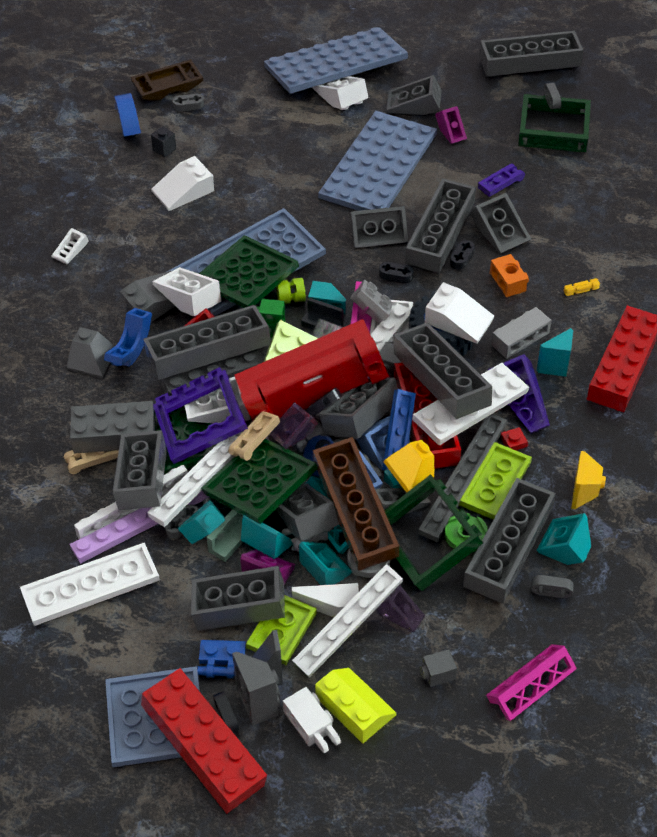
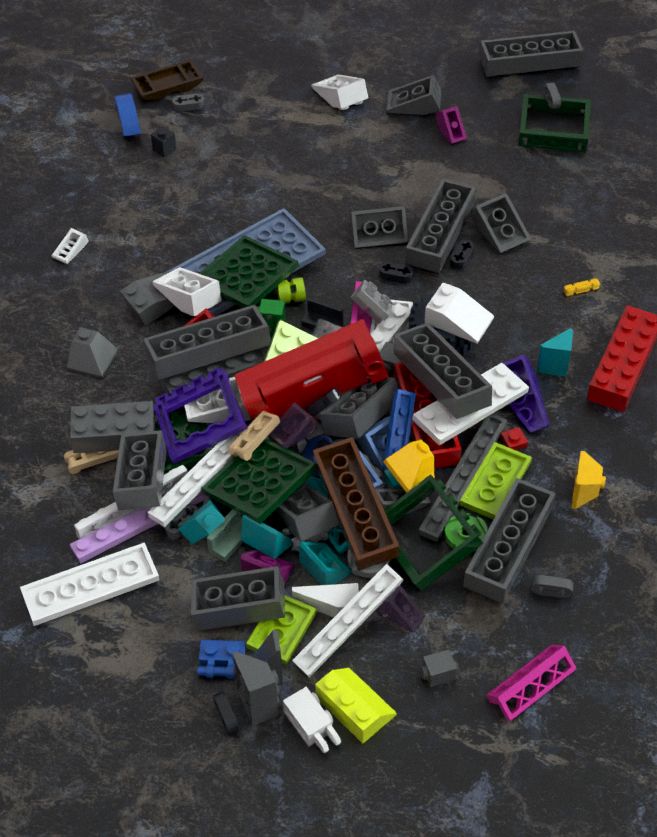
(131, 342): blue arch -> none
(131, 730): sand blue plate -> none
(184, 184): white slope -> none
(203, 740): red brick -> none
(328, 294): teal slope -> none
(335, 59): sand blue plate -> none
(378, 163): sand blue plate -> none
(500, 180): dark purple plate -> none
(509, 275): orange brick -> none
(521, 332): light grey brick -> none
(567, 539): teal slope -> none

